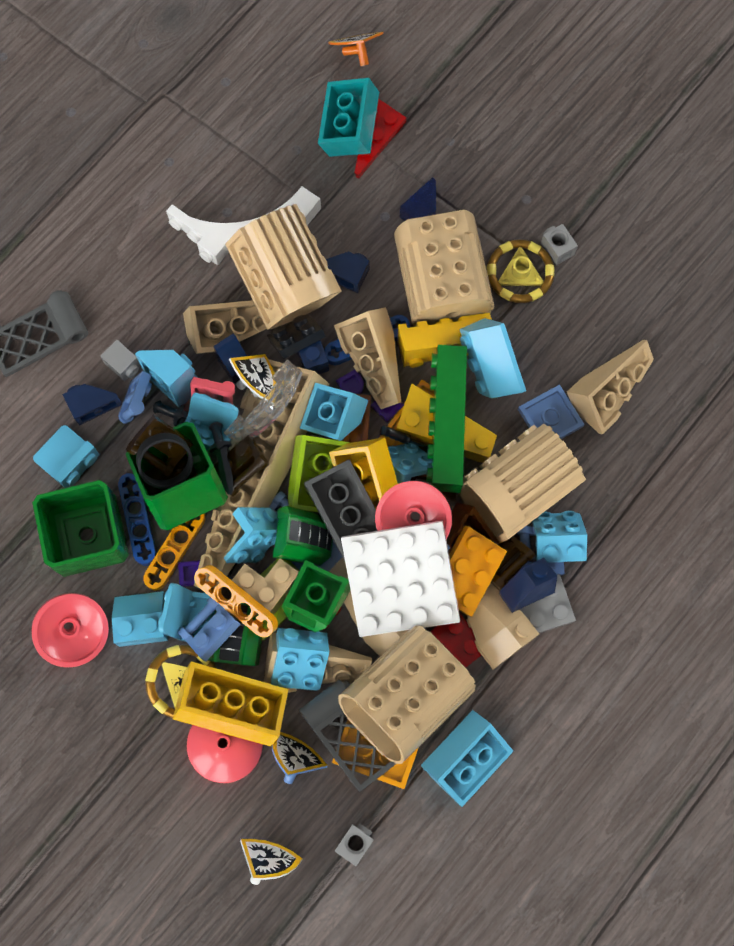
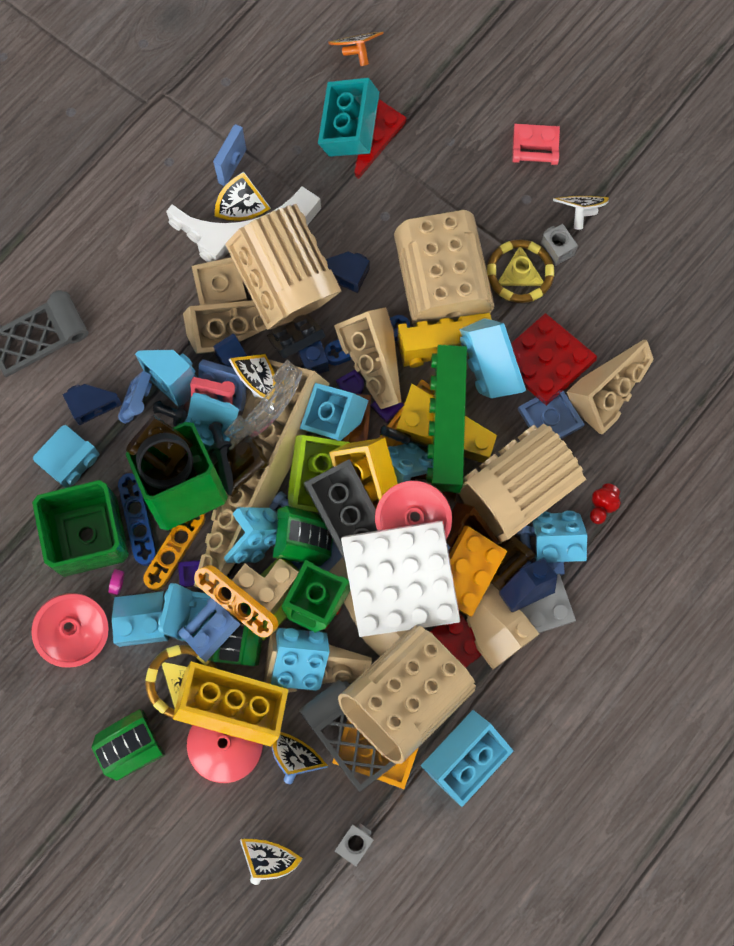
(116, 582): none -> dark pink tile
(121, 360): light grey brick -> none
(126, 746): none -> green slope
(218, 282): none -> tan plate
(222, 373): none -> medium blue plate
(230, 155): none -> medium blue plate
(240, 200): none -> shield
(421, 203): clear blue slope -> none
(536, 138): none -> coral plate
(550, 358): none -> red plate
(583, 206): none -> shield
(605, 501): none -> red animal

